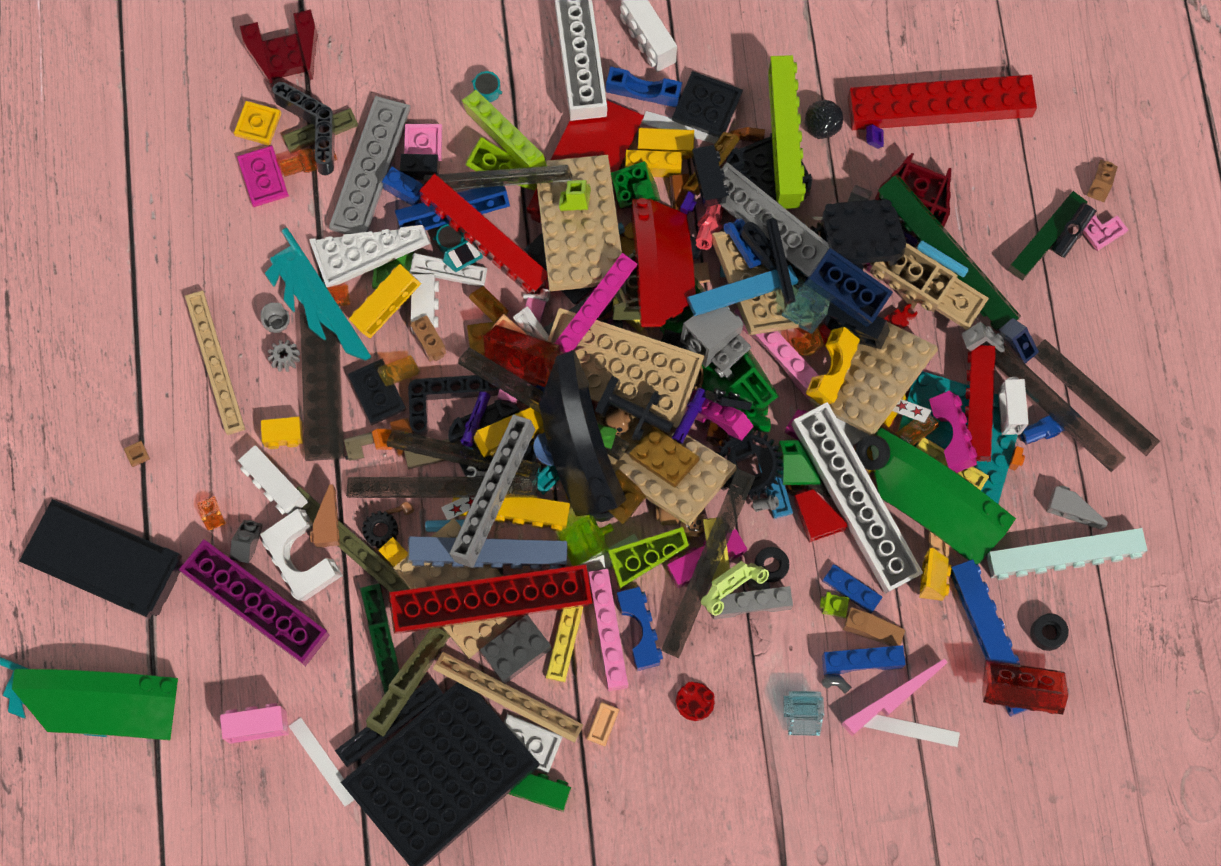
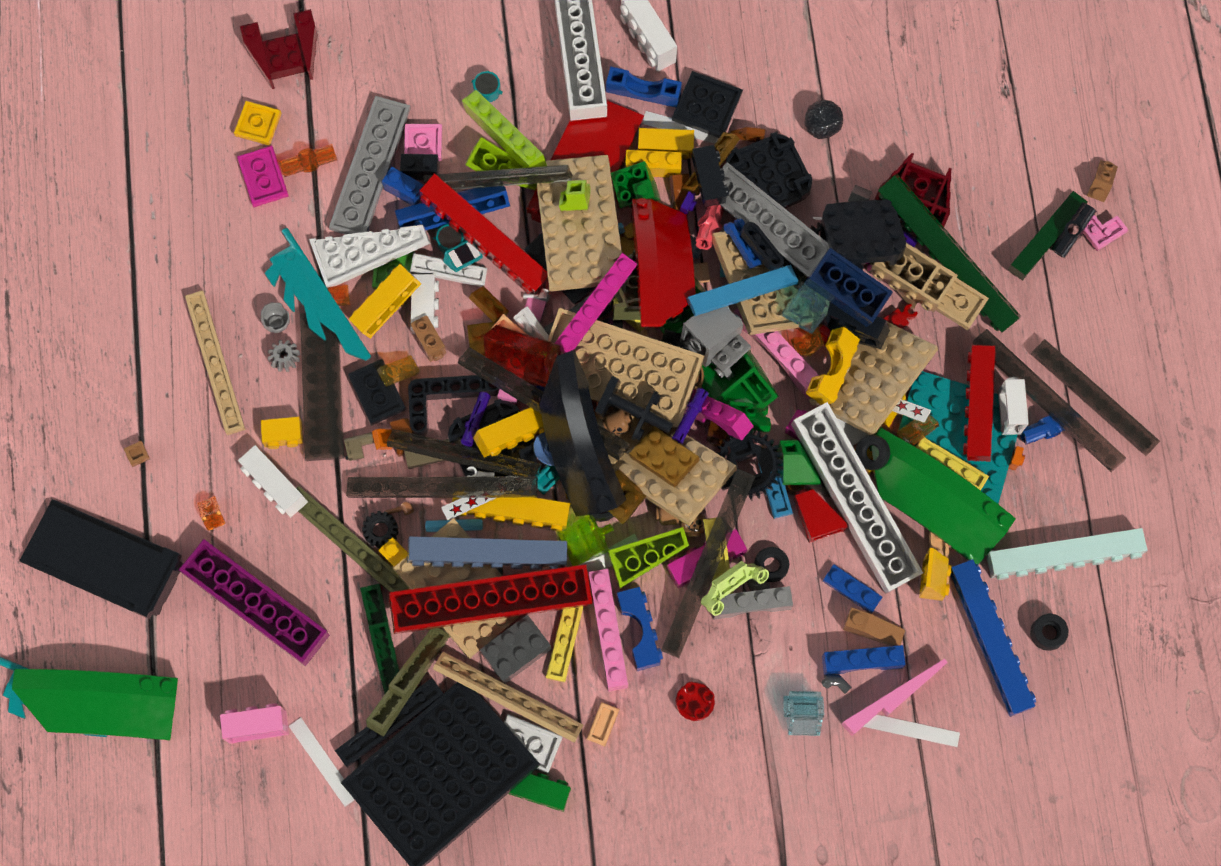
(245, 541): dark grey slope -> none
(279, 541): white arch -> none
(306, 135): olive tile -> none
(314, 113): black beam -> none
(325, 525): nougat slope -> none
(492, 491): light grey brick -> none
(608, 435): bright green plate -> none
(730, 400): black plate -> none
(766, 503): light grey pin -> none
(780, 261): black axle -> none
(785, 131): lime brick -> none
(834, 605): lime bracket -> none
(875, 136): dark purple plate -> none
(942, 102): red brick -> none
(942, 258): medium azure axle -> none
(960, 452): dark pink arch -> none
(980, 334): light grey bracket -> none
(1018, 340): dark blue brick -> none
(1024, 687): clear red slope -> none
(1073, 507): light grey slope -> none

